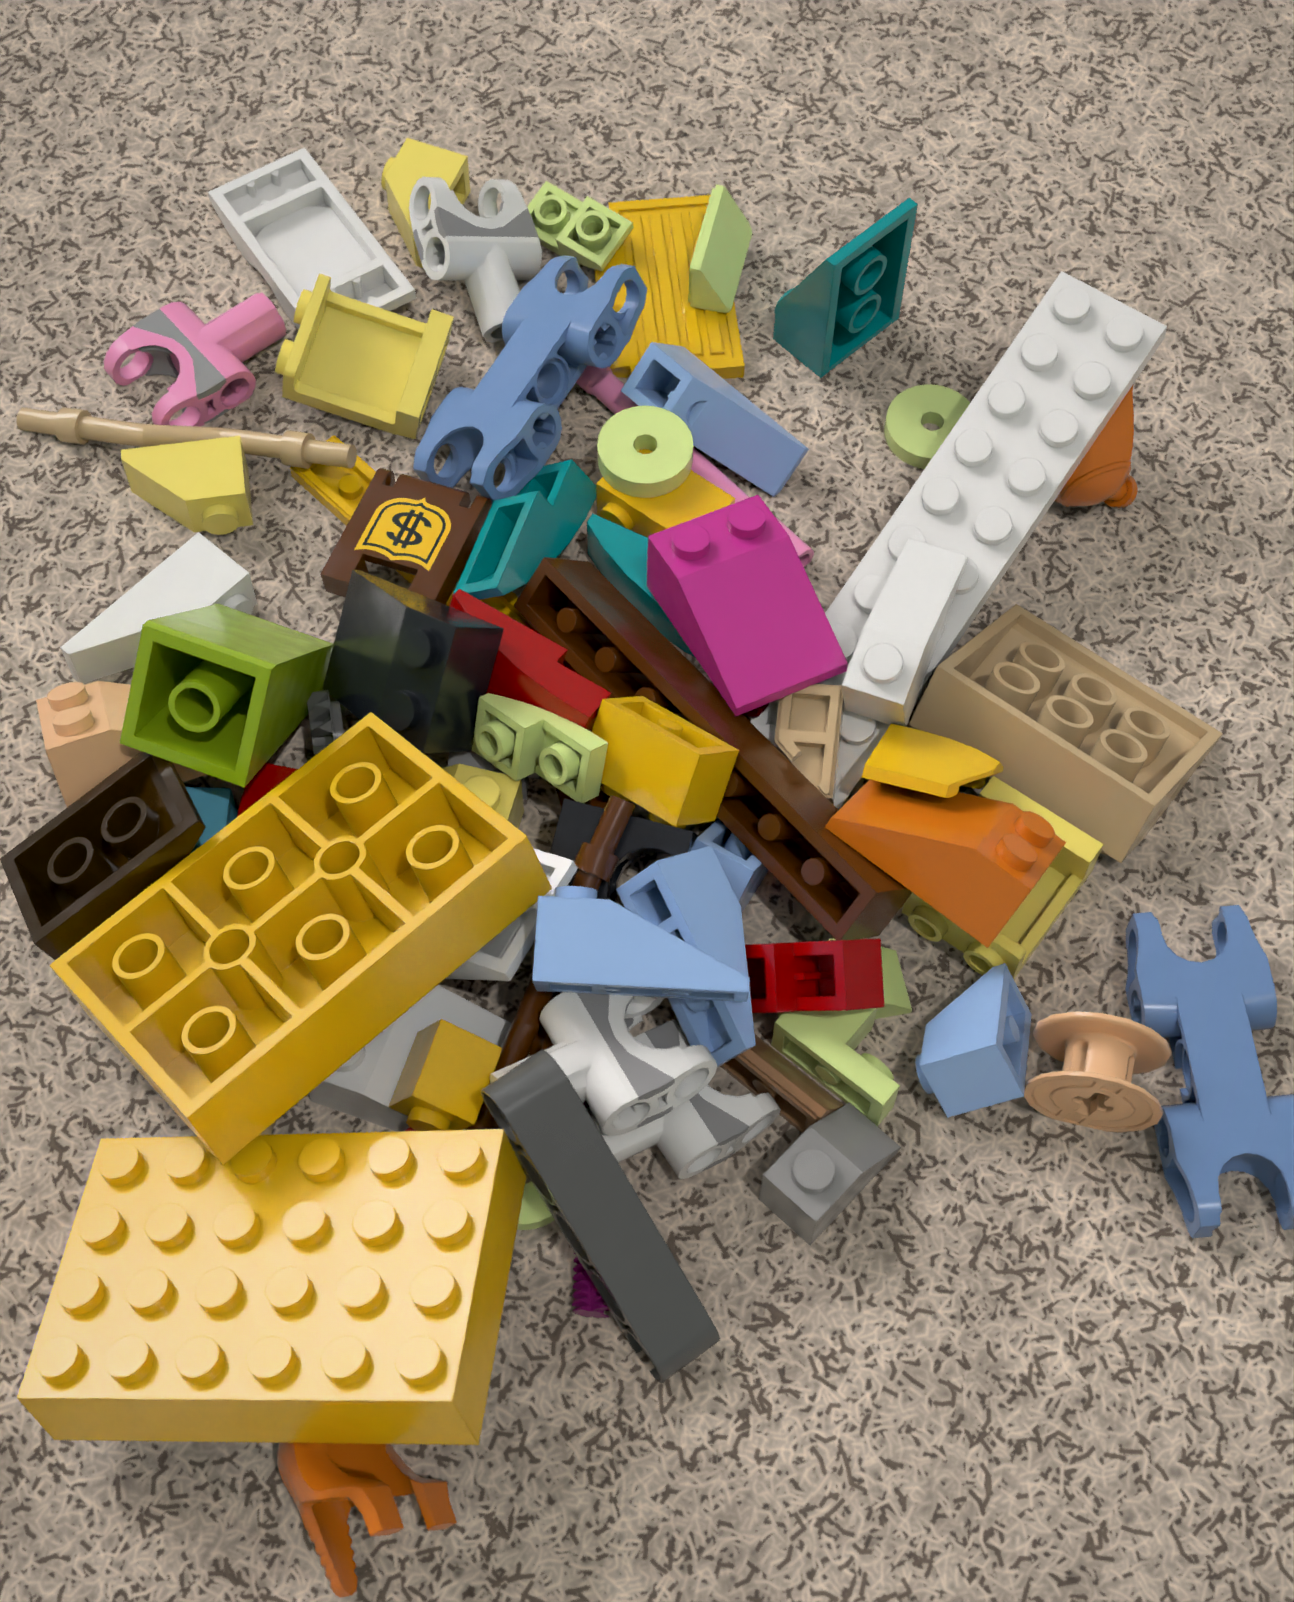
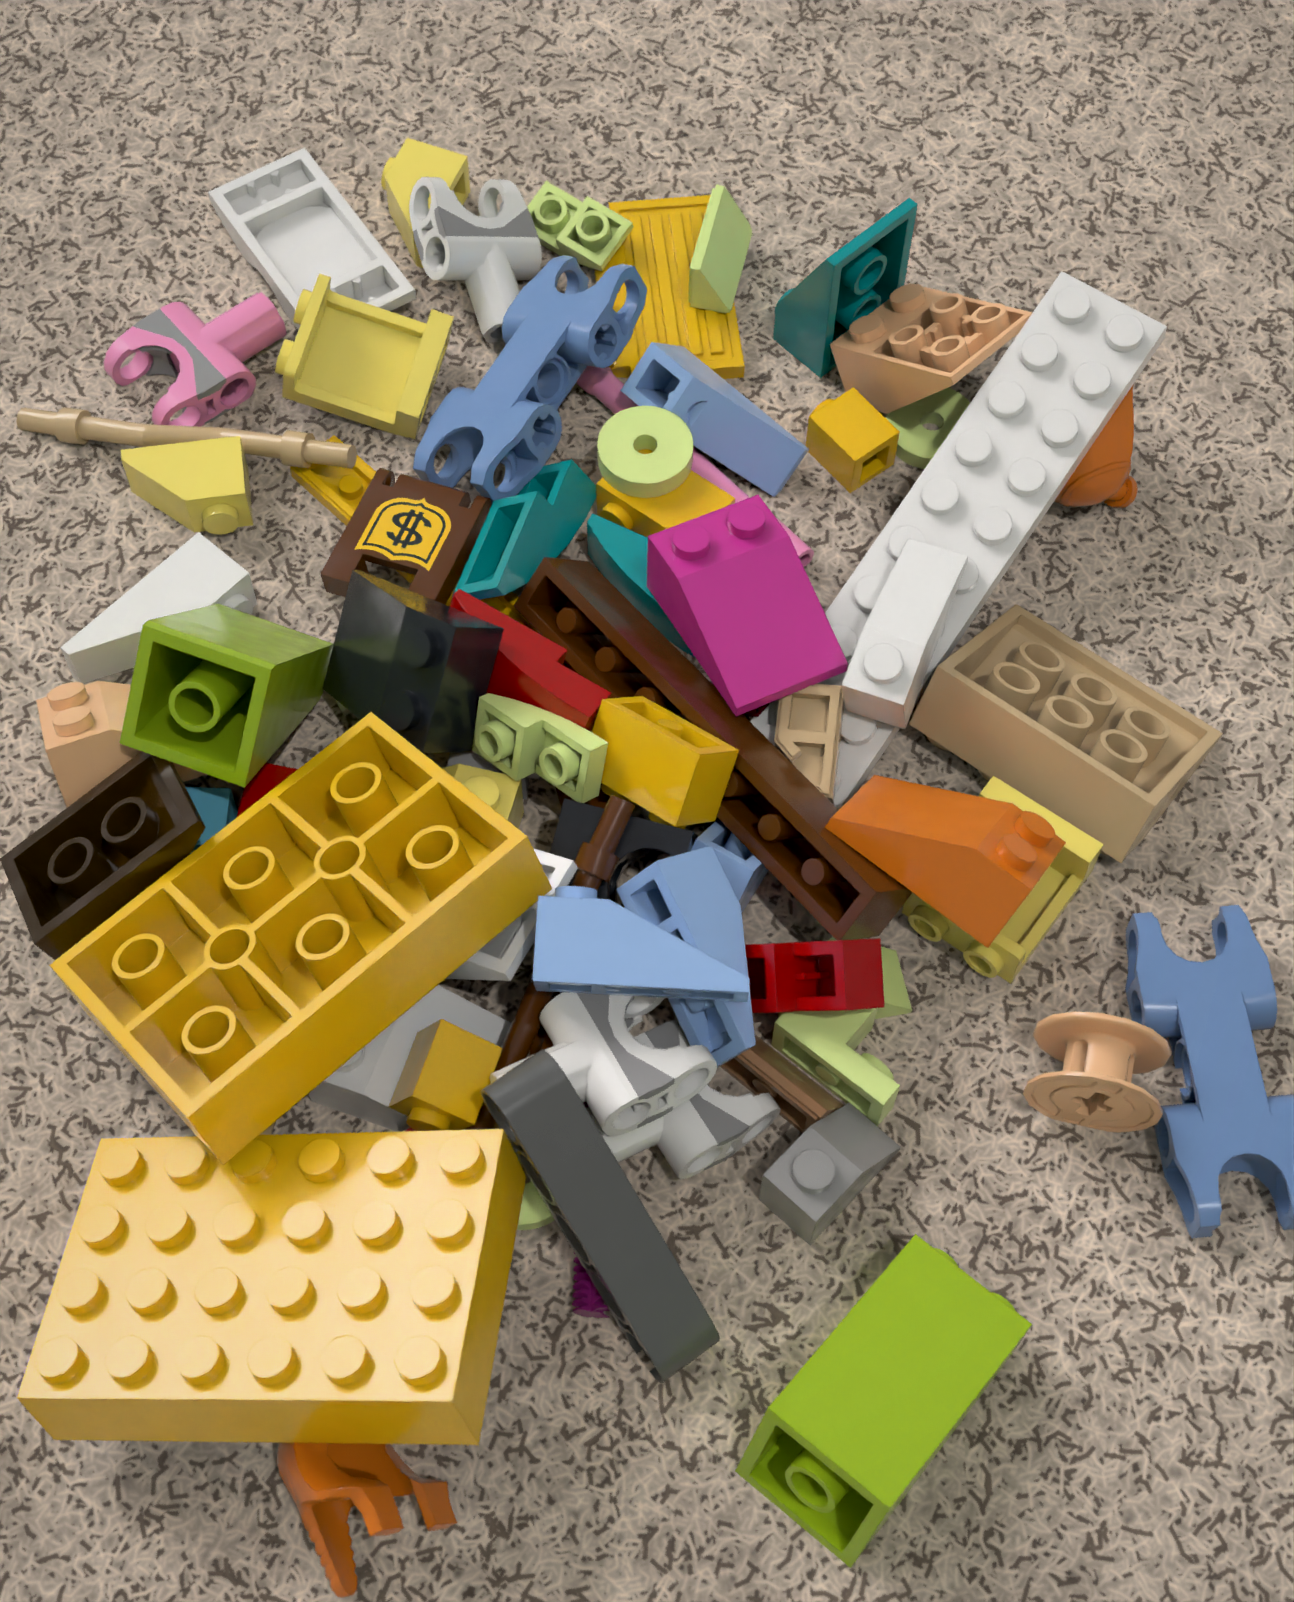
(324, 720): dark grey gear -> none
(851, 439): none -> yellow brick
(880, 1398): none -> lime slope
(921, 344): none -> light nougat slope
(928, 762): yellow slope -> none
(977, 1046): light blue slope -> none

